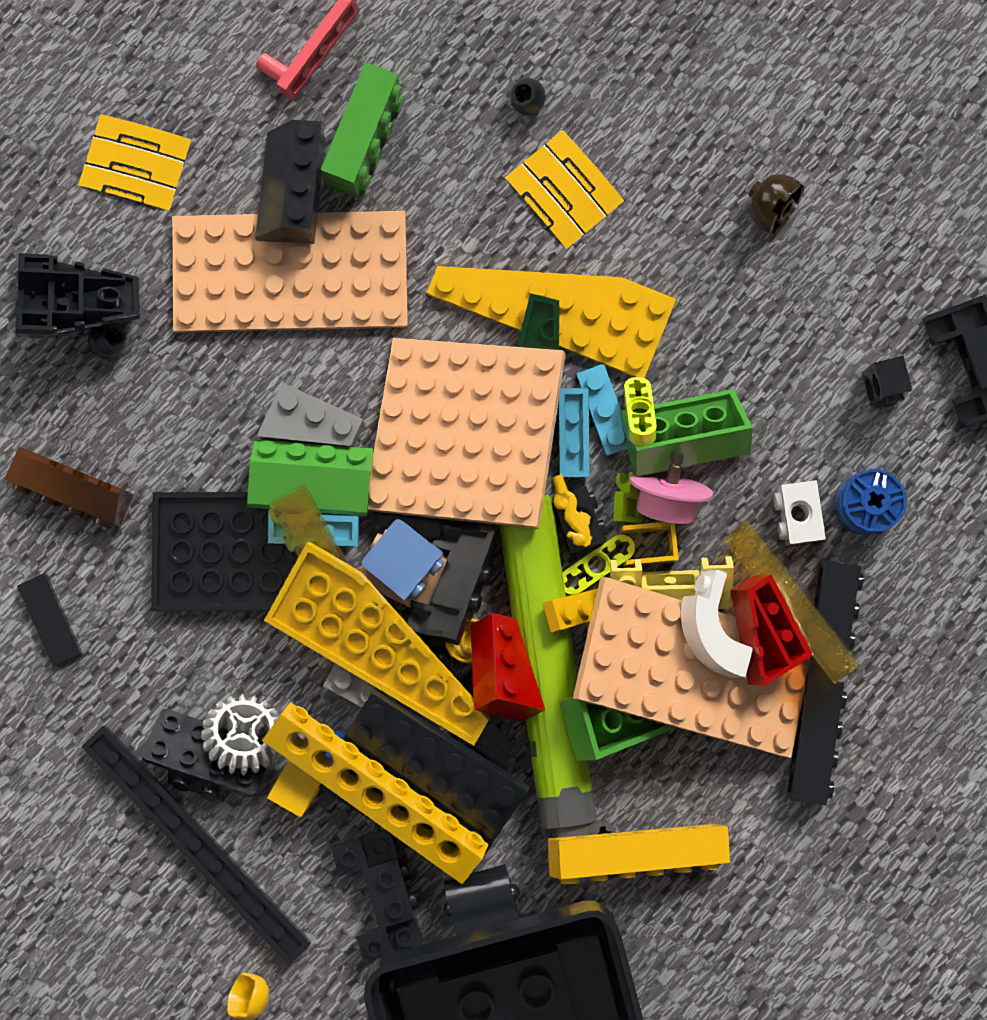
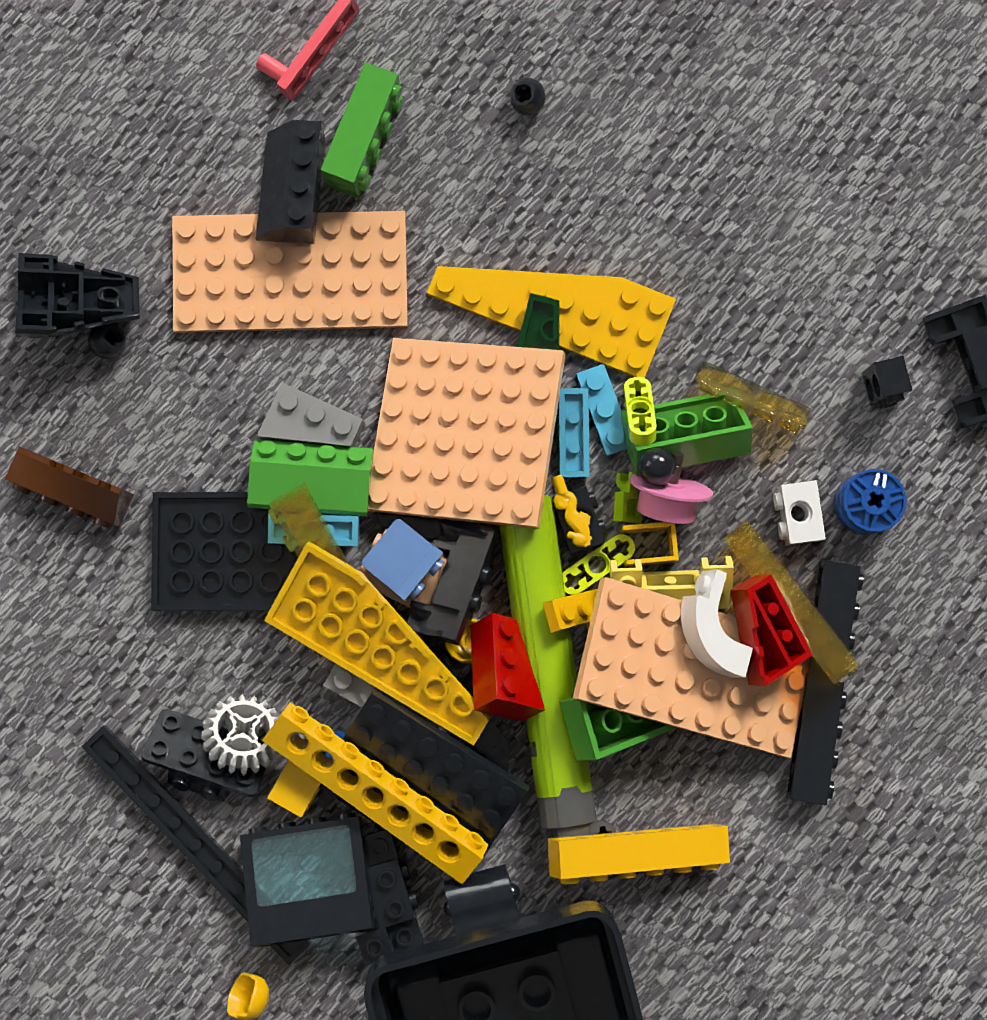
(49, 619): black tile -> none
(134, 161): yellow sticker -> none
(306, 881): none -> panel
(564, 188): yellow sticker -> none
(656, 467): none -> black piece
(743, 392): none -> clear yellow windscreen
(774, 200): dark brown cylinder -> none

